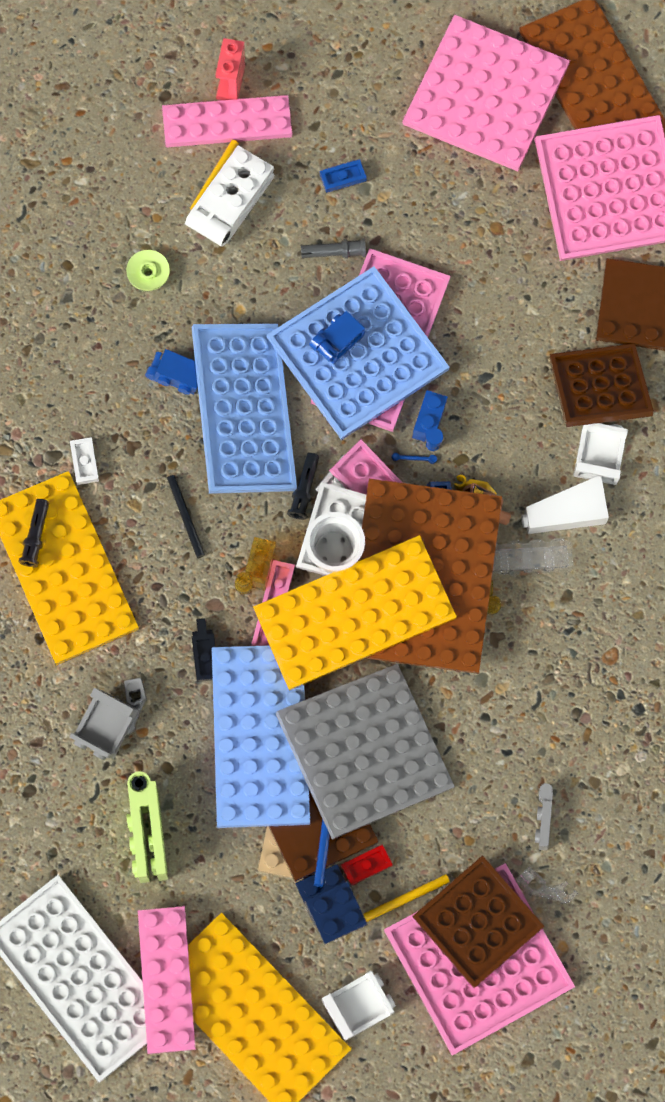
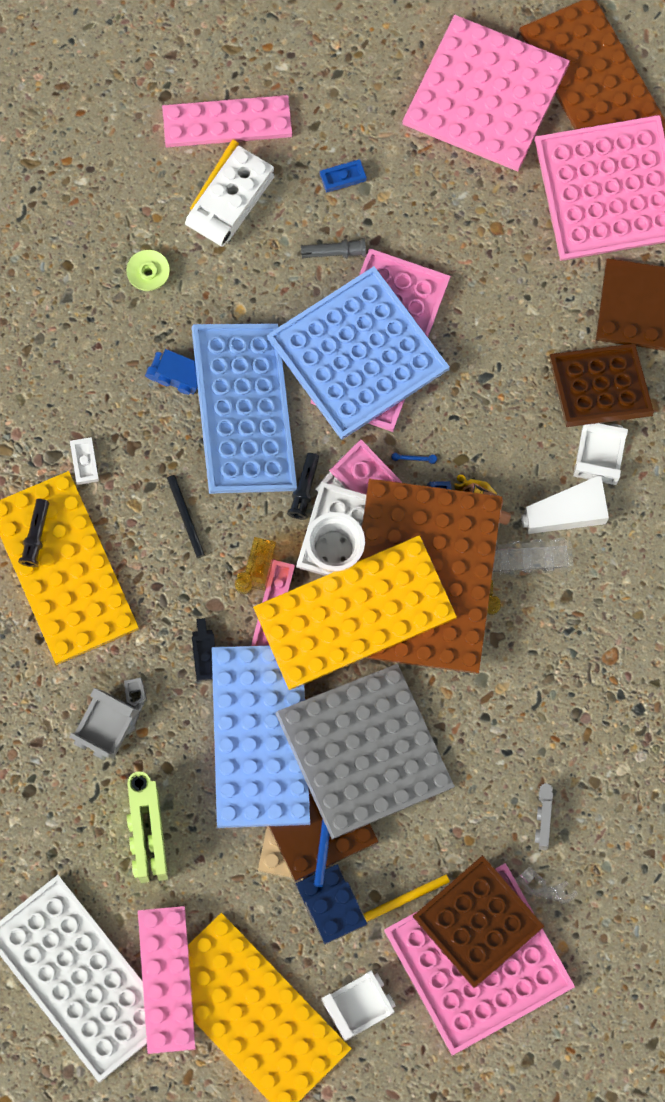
(230, 69): coral panel -> none
(338, 337): blue hinge -> none
(366, 865): red plate -> none
(429, 420): blue hinge -> none

